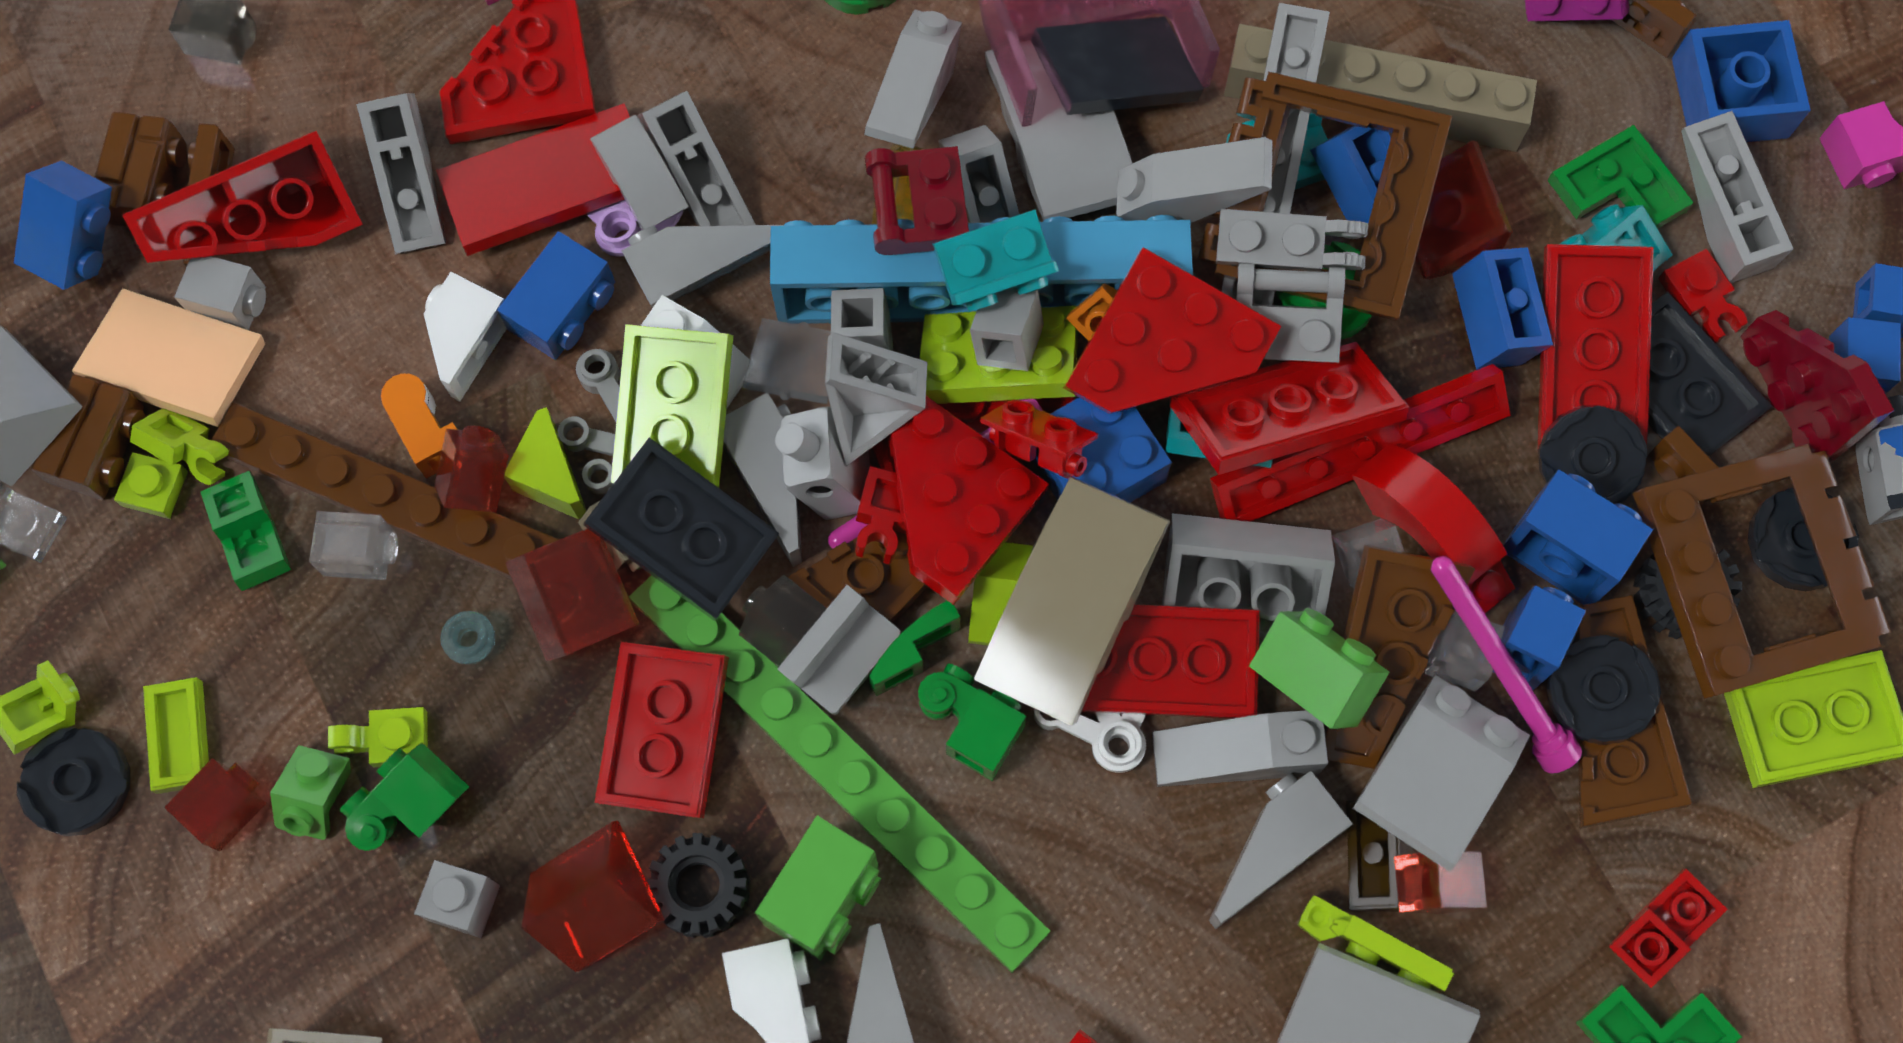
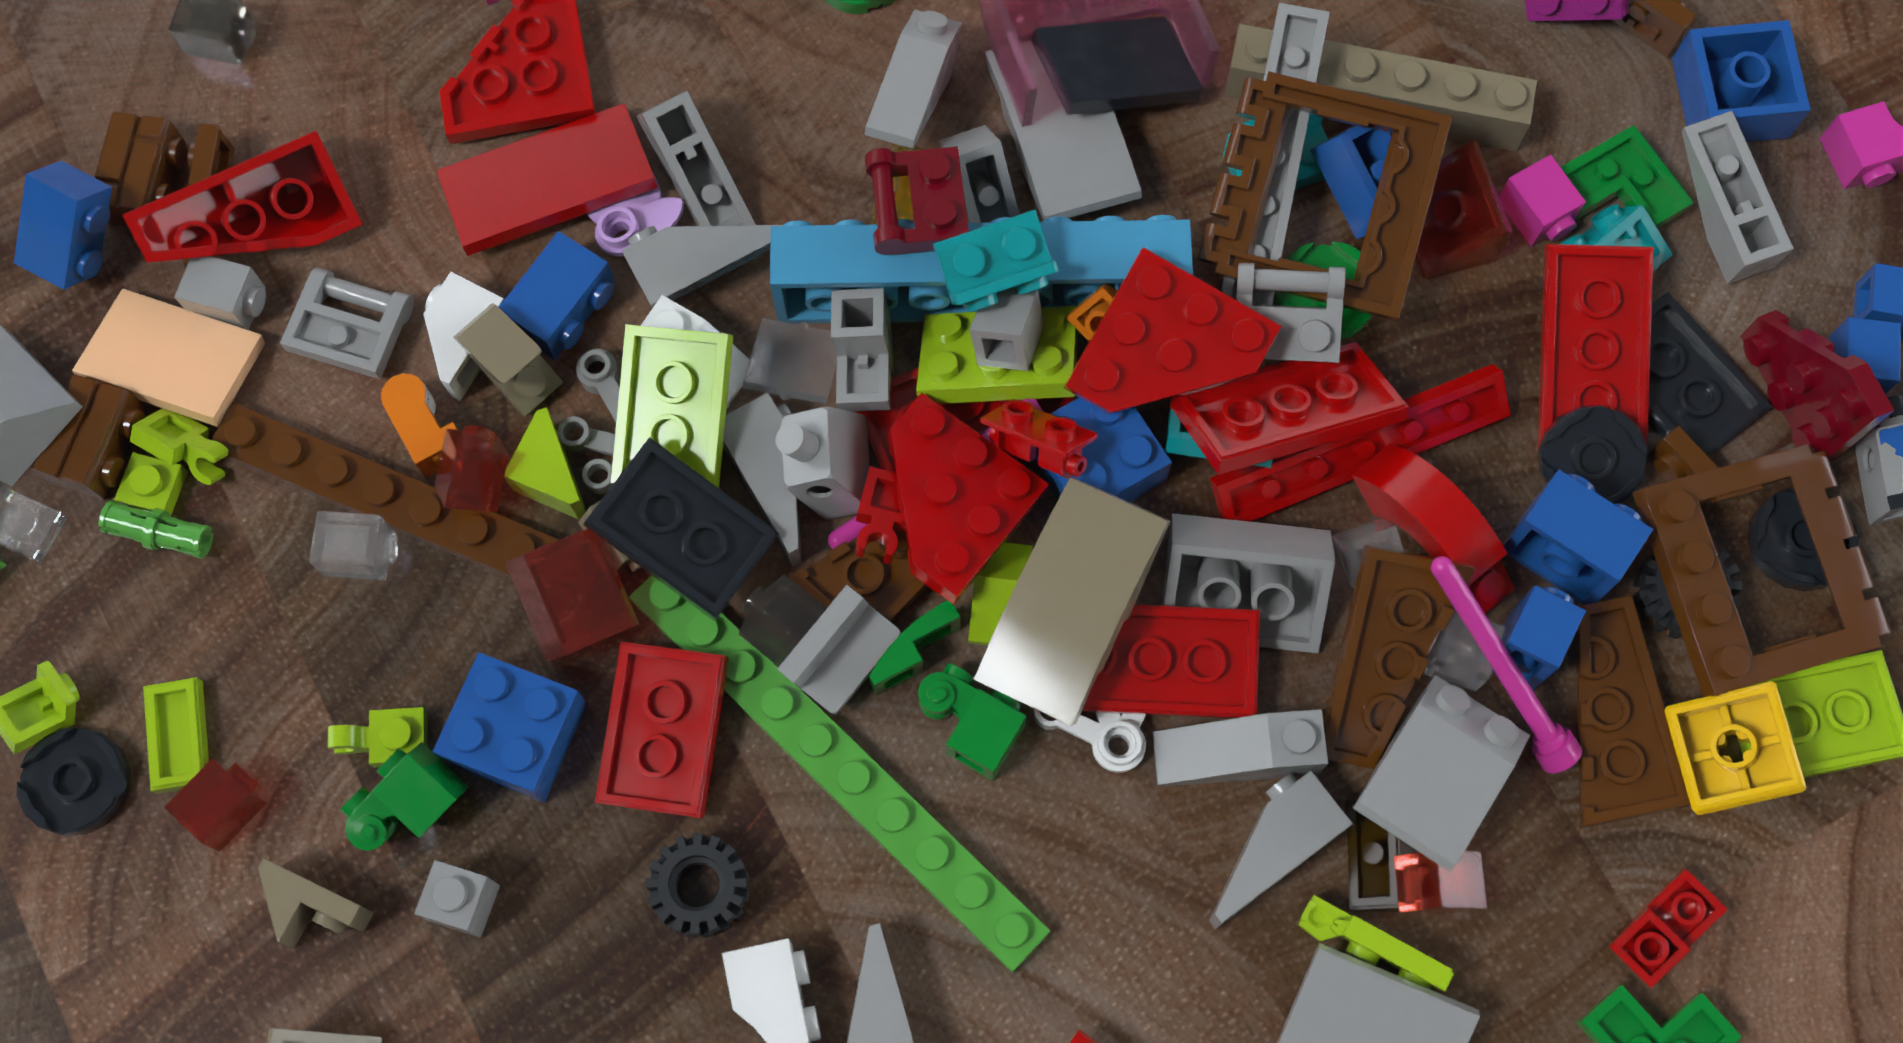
(155, 529): none -> bright green pin
(245, 530): green slope -> none
(295, 899): none -> dark tan slope
(308, 791): bright green bracket -> none
(342, 336): none -> light grey plate
(403, 171): light grey slope -> none
(459, 625): clear light blue plate -> none
(508, 359): none -> dark tan slope
(511, 727): none -> blue brick
(590, 900): clear red slope -> none
(639, 172): light grey slope -> none
(820, 889): bright green brick -> none
(871, 392): light grey slope -> none
(1194, 180): light grey slope -> none
(1285, 240): light grey hinge -> none
(1319, 668): bright green brick -> none
(1502, 308): blue brick -> none
(1542, 202): none -> dark pink brick
(1604, 690): black tile -> none
(1702, 289): red plate -> none
(1756, 717): none -> yellow brick

